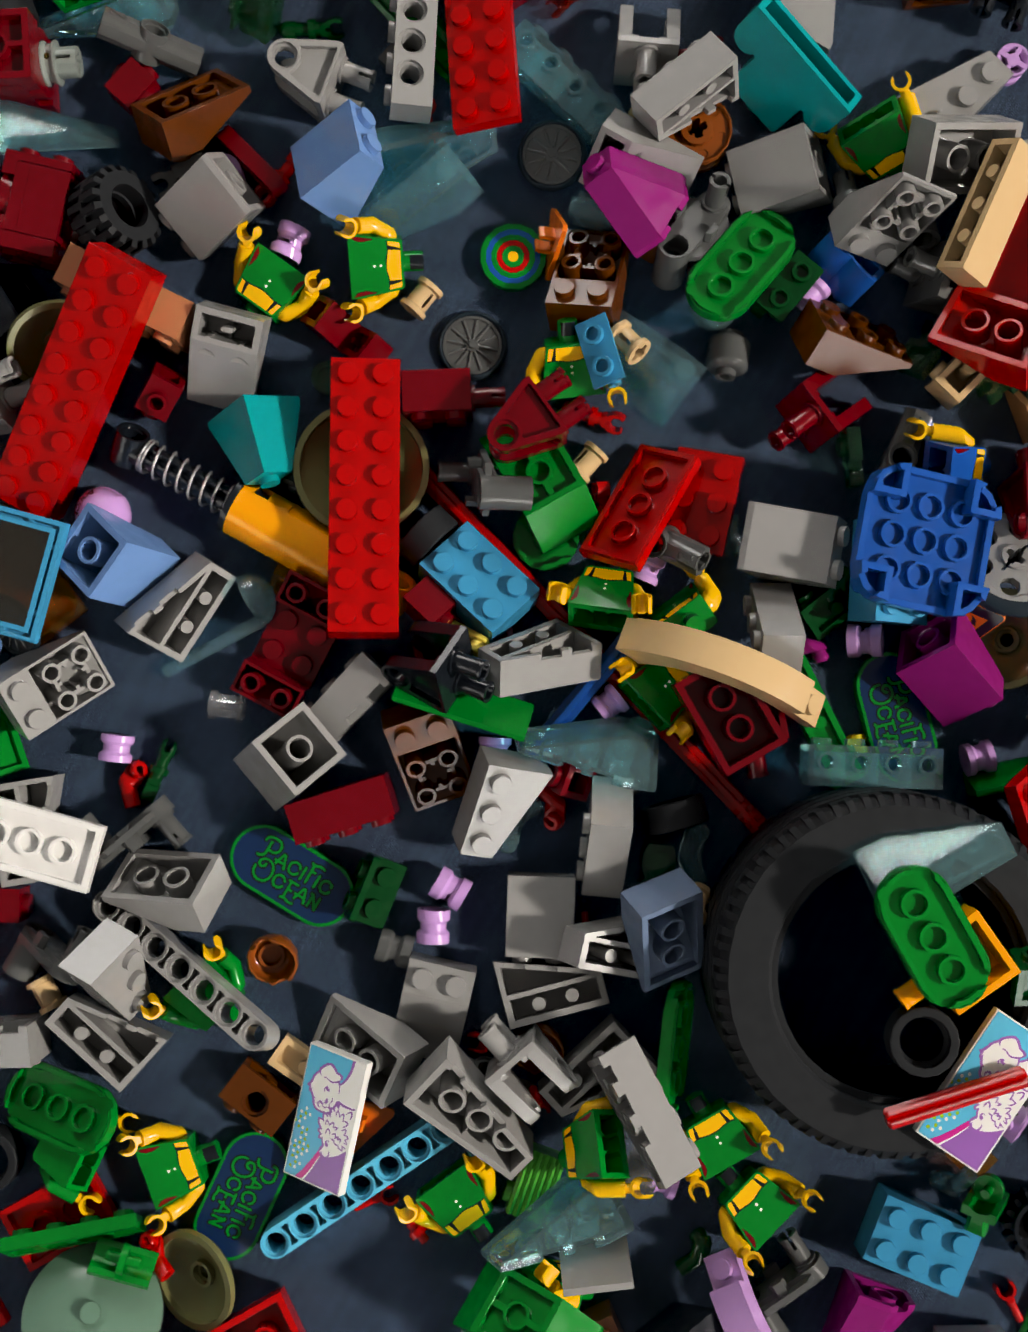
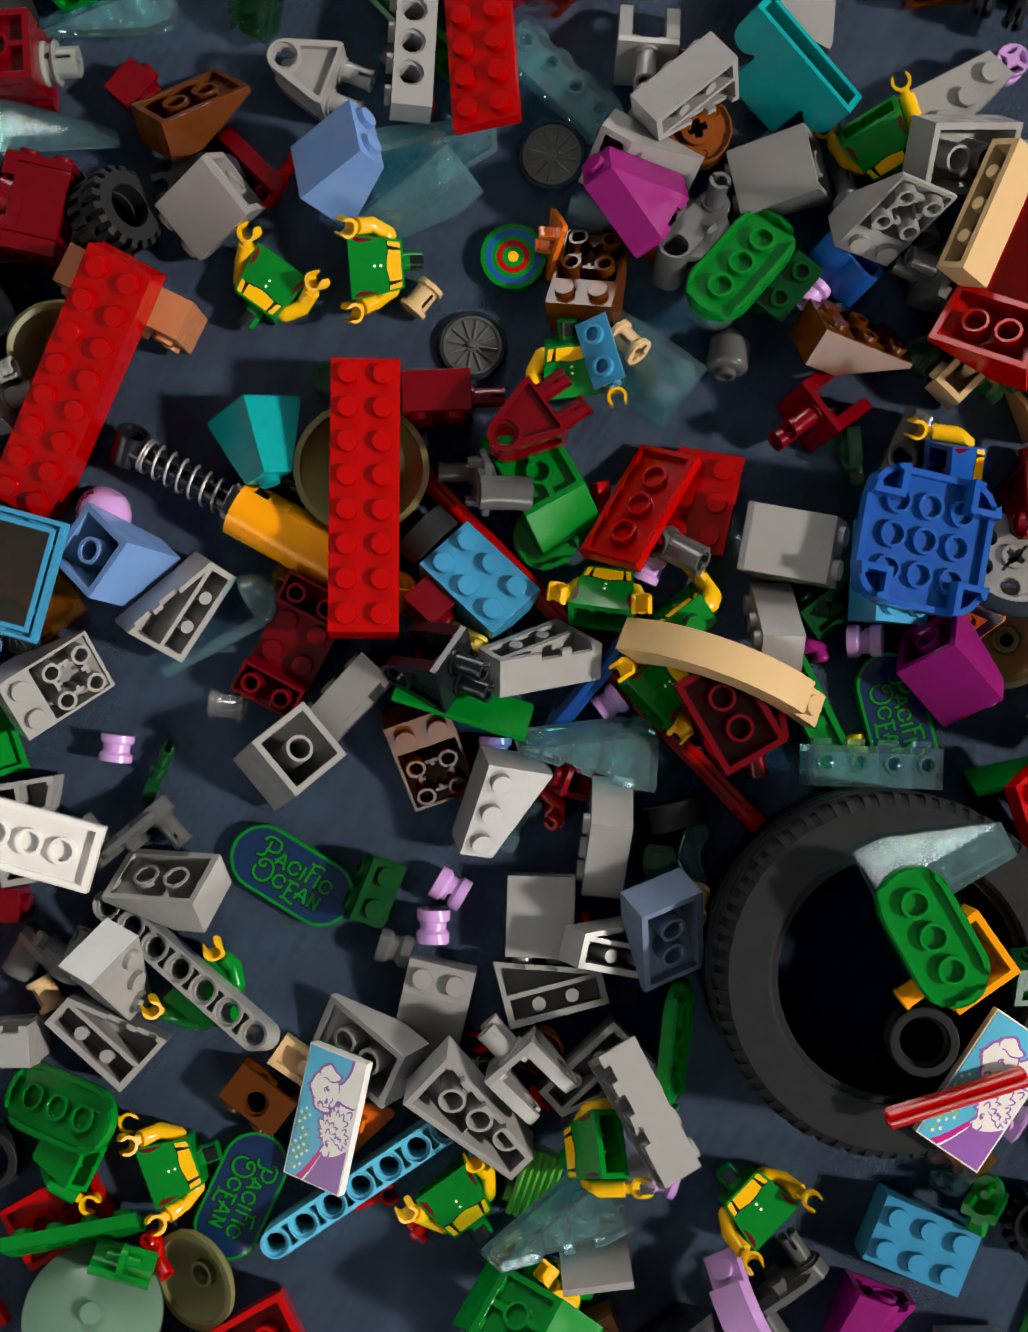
(130, 781): red arm -> none
(150, 42): dark grey piece -> none
(160, 392): dark red brick -> none
(225, 353): light grey slope -> none
(273, 959): dark orange hair -> none
(290, 242): lavender wheel -> none
(311, 29): dark green piece -> none
(342, 810): dark red brick -> none
(348, 339): dark red brick -> none
(589, 460): tan bush -> none
(603, 419): red piece -> none
(700, 1249): dark green arm -> none
(723, 1136): torso -> none
(978, 757): lavender wheel -> none
(1009, 1298): red hand -> none

